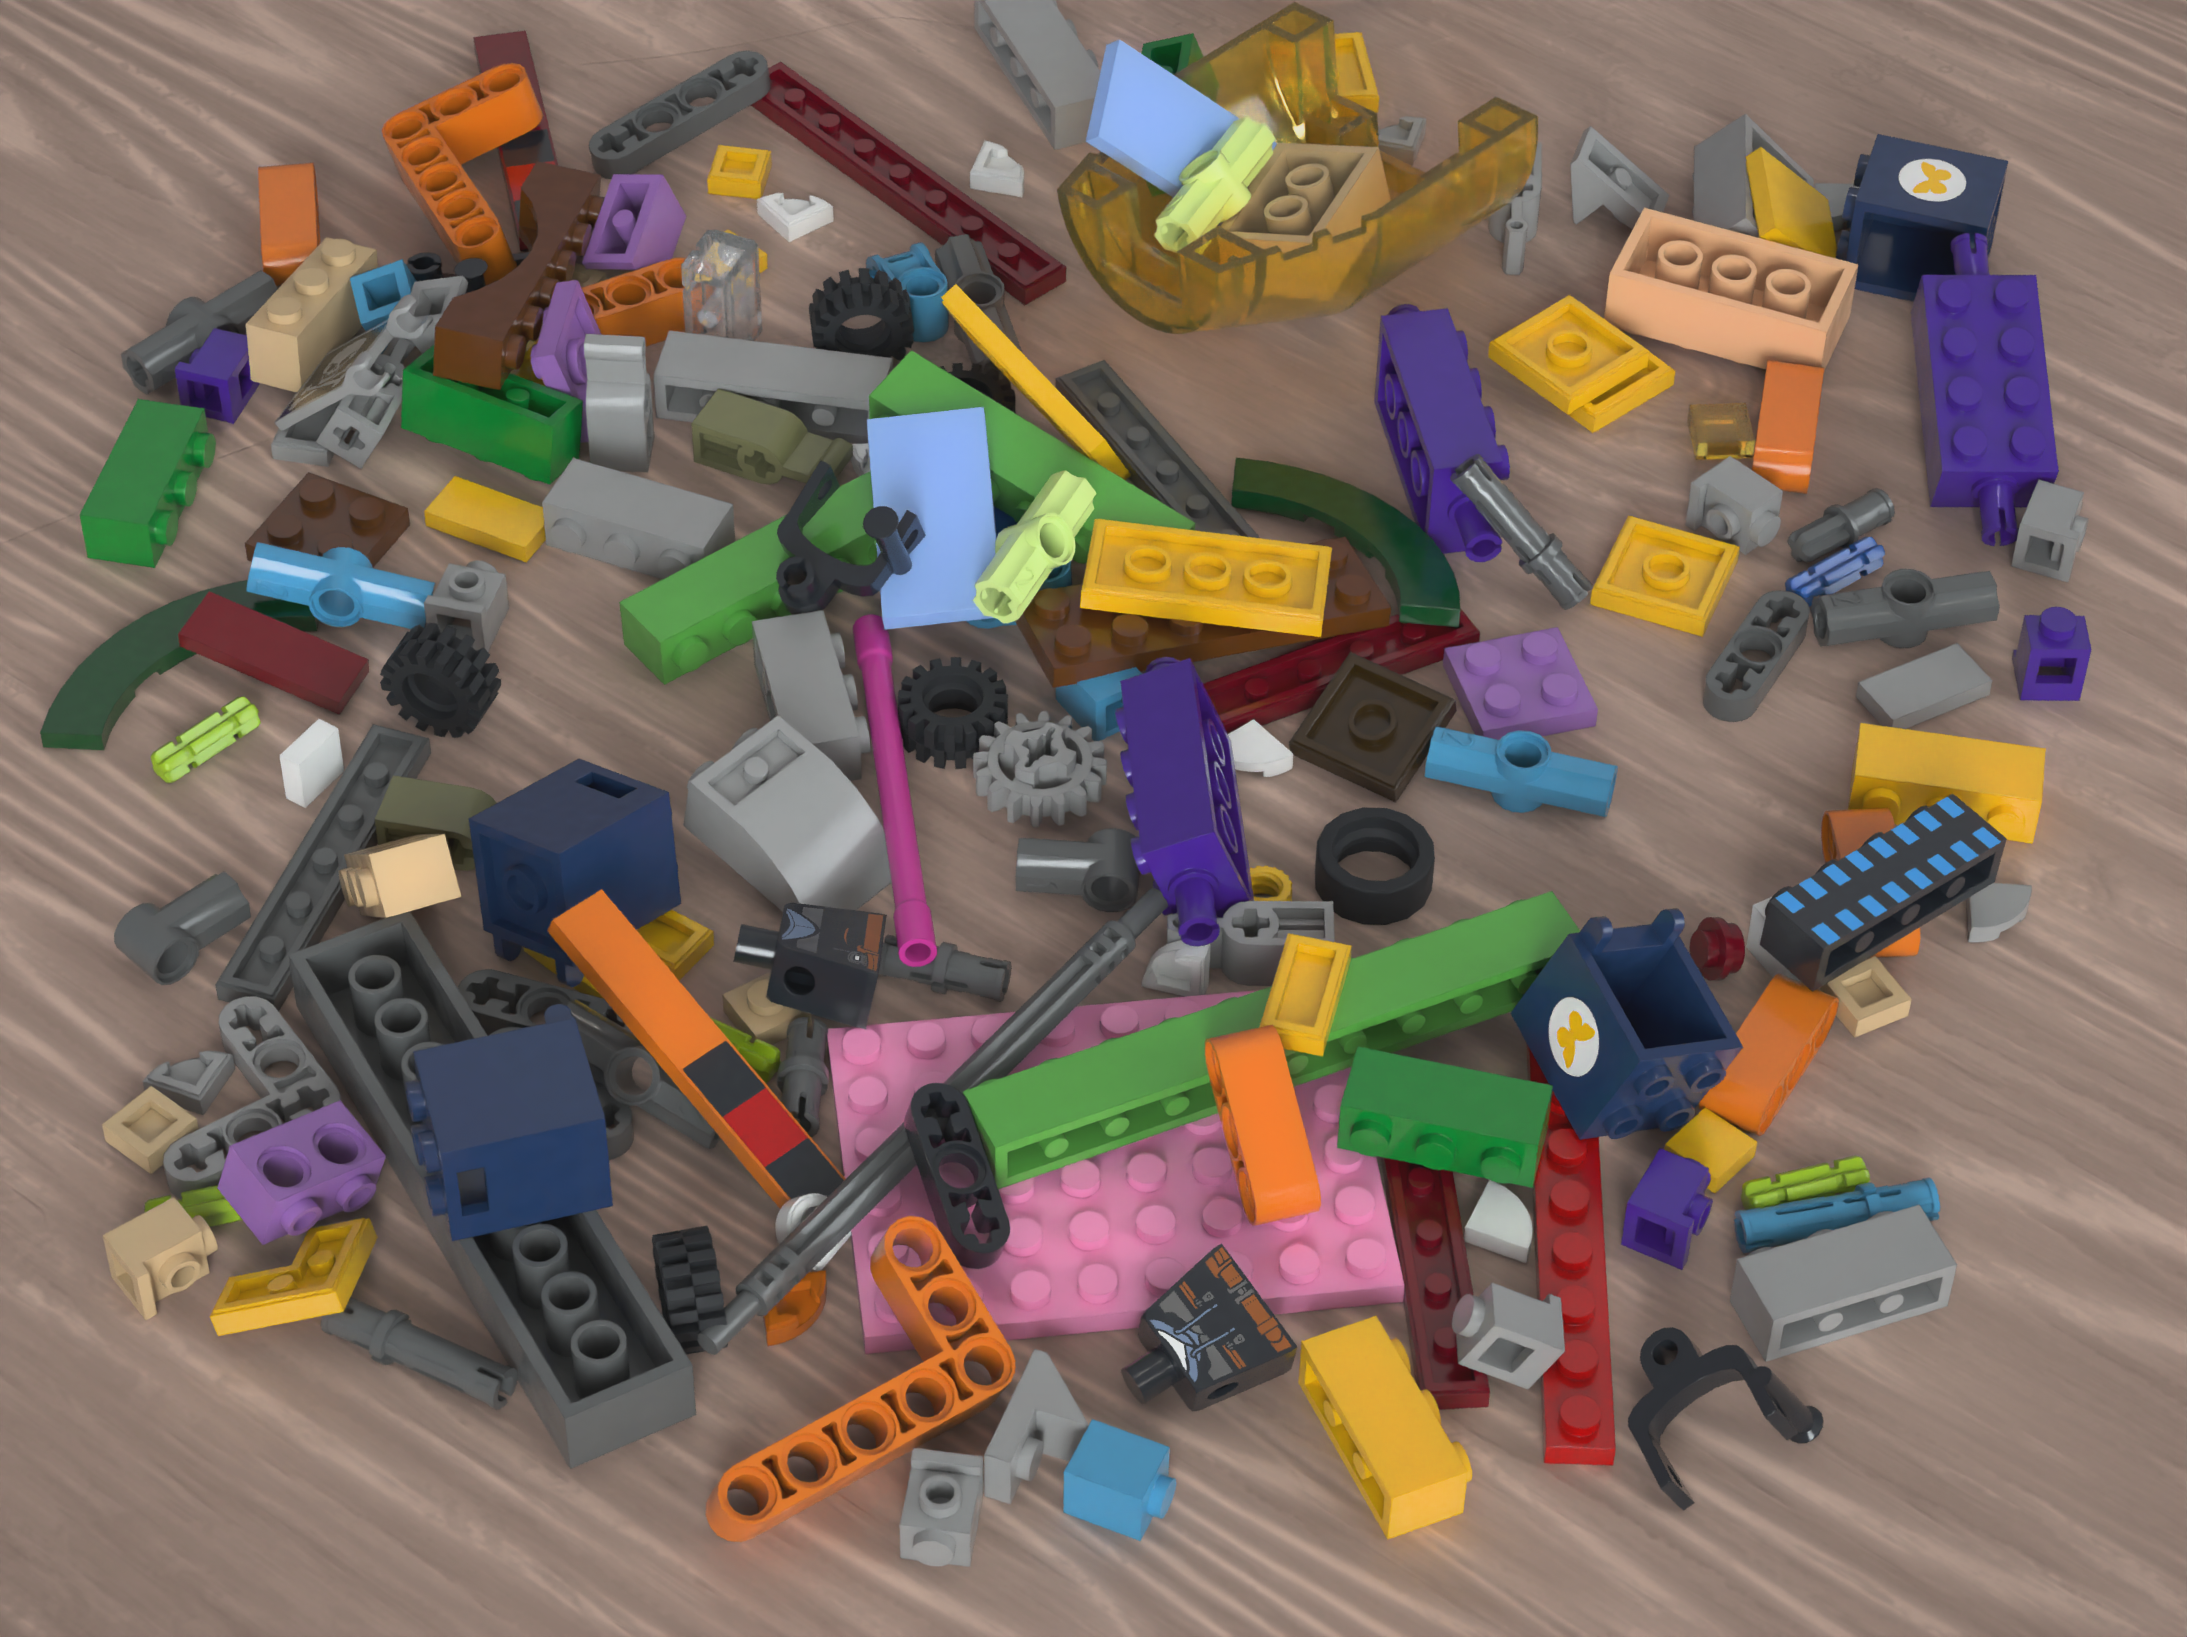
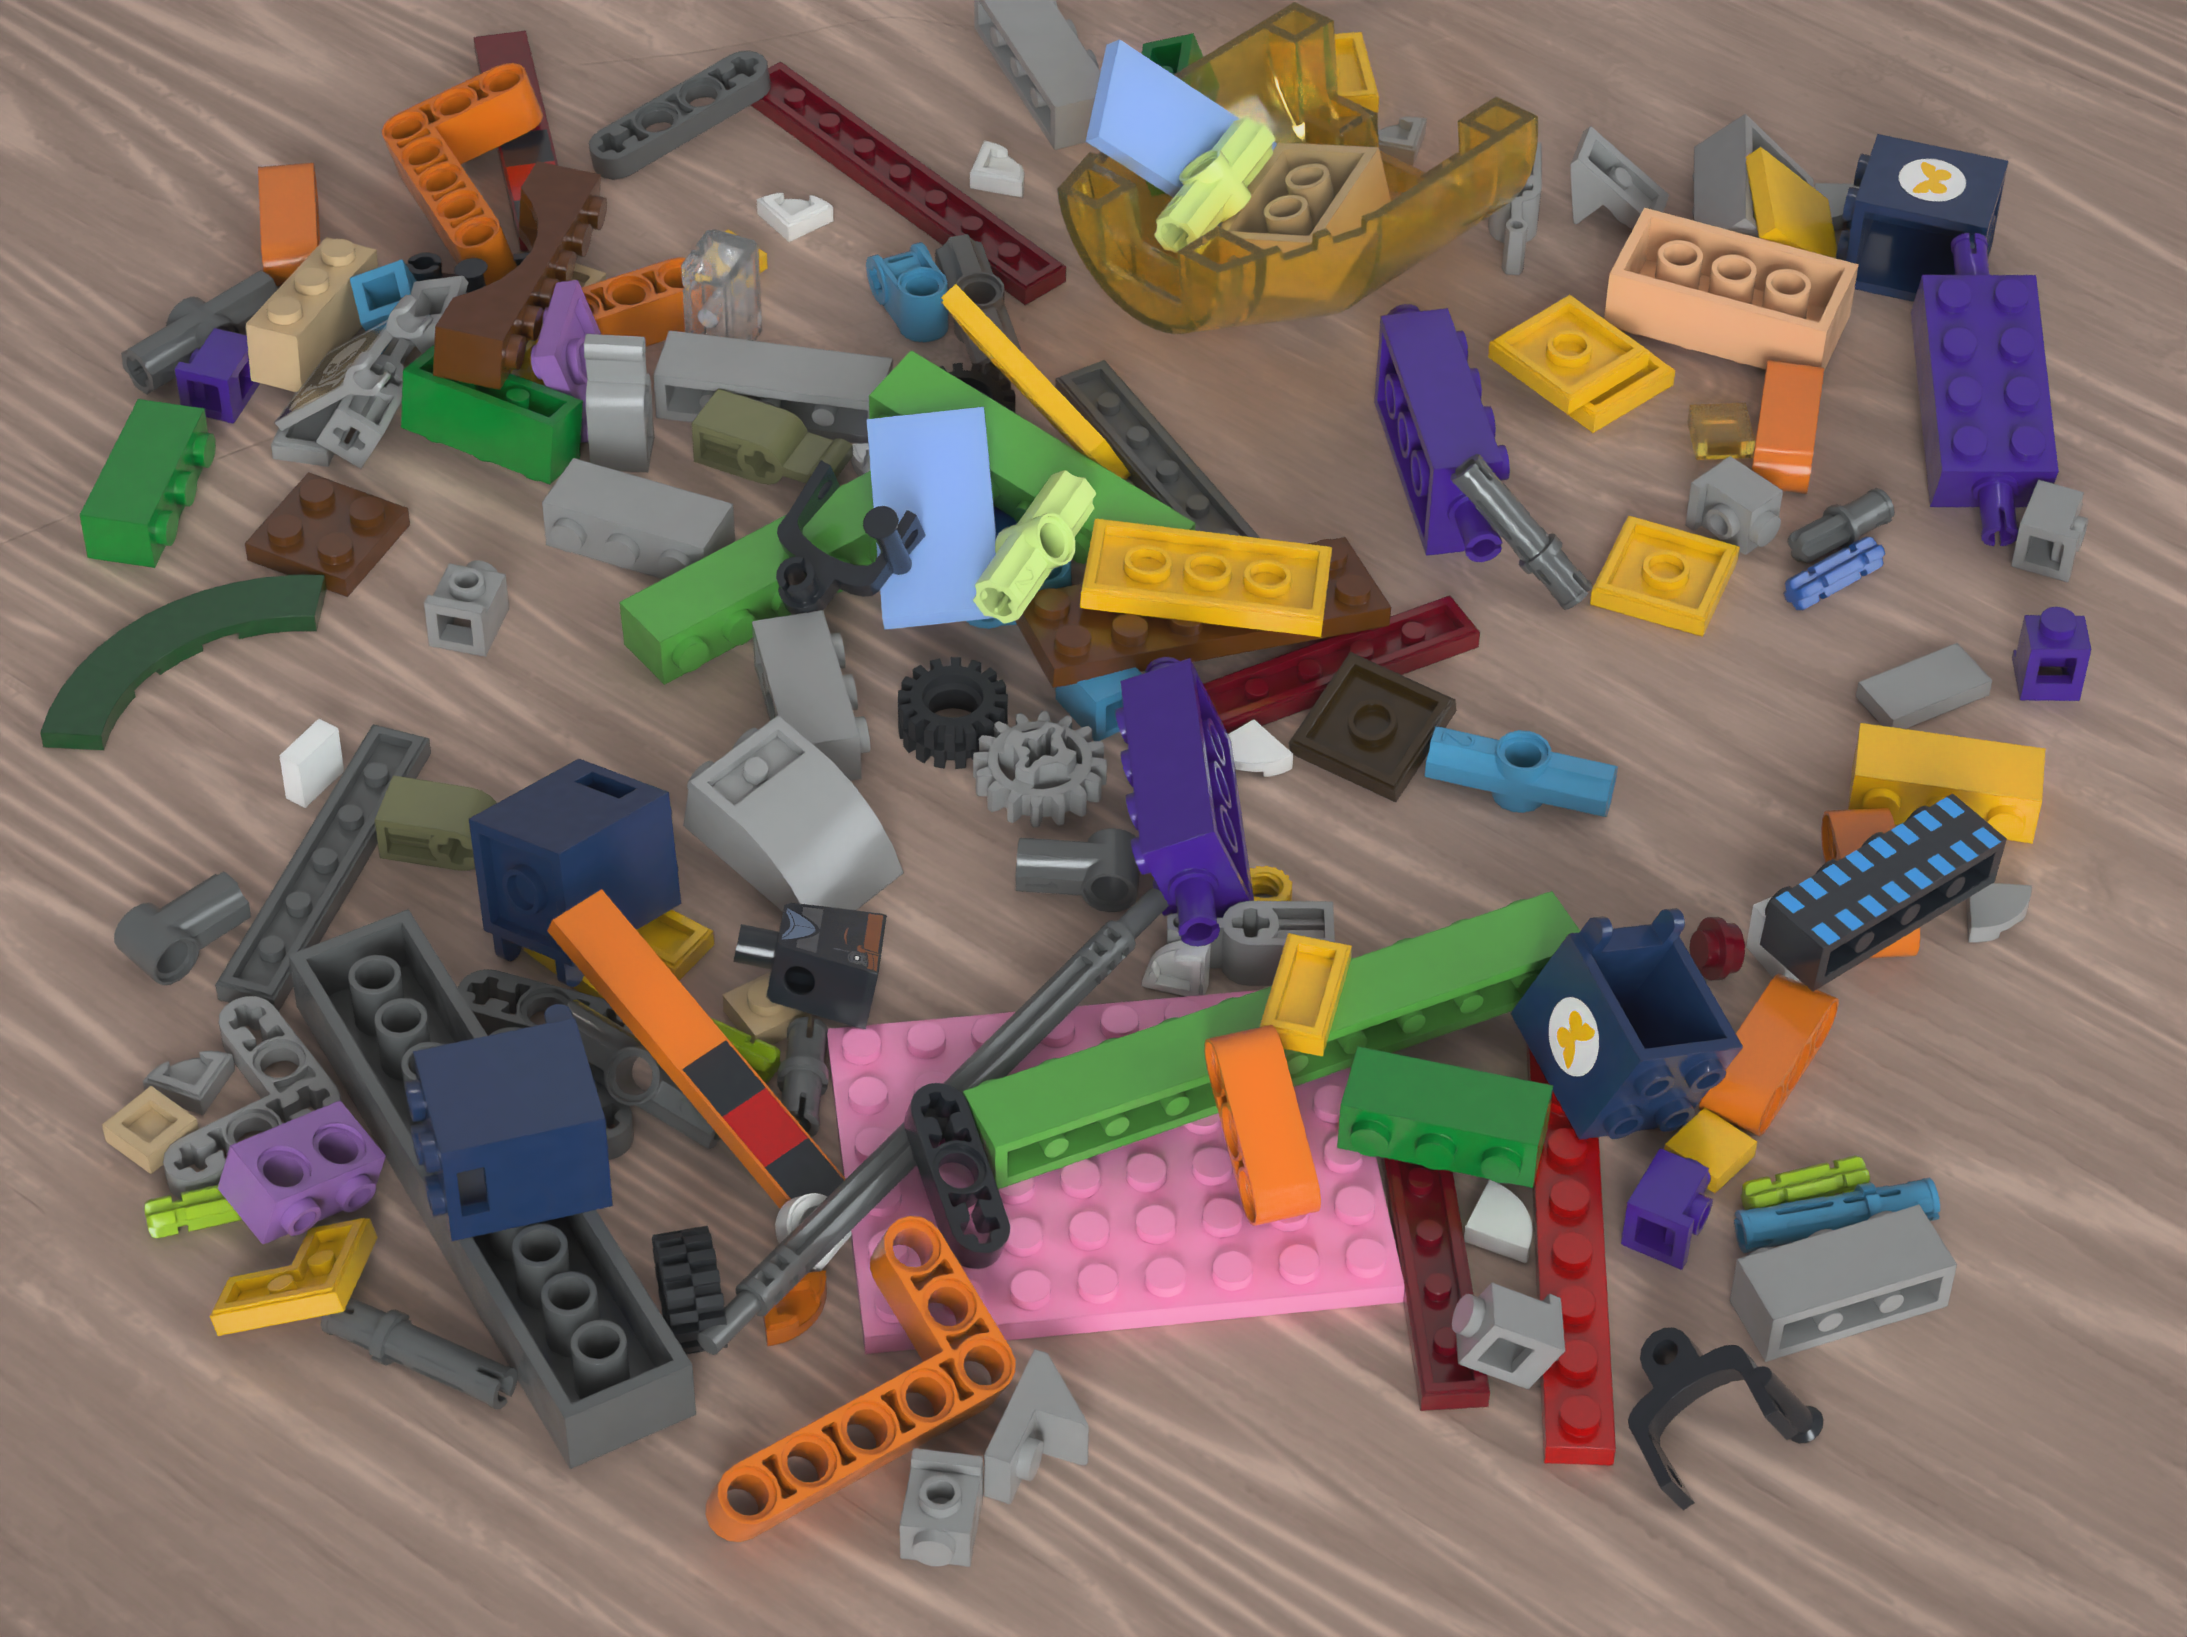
(159, 1254): tan brick -> none
(205, 739): lime axle -> none
(274, 652): dark red tile -> none
(338, 586): dark azure piece -> none
(399, 876): tan brick -> none
(440, 680): black tyre -> none
(487, 518): yellow tile -> none
(635, 224): medium lavender slope -> none
(739, 172): yellow tile -> none
(862, 297): black tyre -> none
(911, 915): dark pink piece -> none
(950, 971): dark grey pin -> none
(1118, 1480): dark azure brick -> none
(1209, 1338): torso -> none
(1374, 831): black tyre -> none
(1384, 1426): yellow brick -> none
(1412, 560): dark green tile -> none
(1520, 685): medium lavender plate -> none
(1756, 676): dark grey beam -> none
(1868, 997): tan plate -> none
(1905, 608): dark grey piece -> none

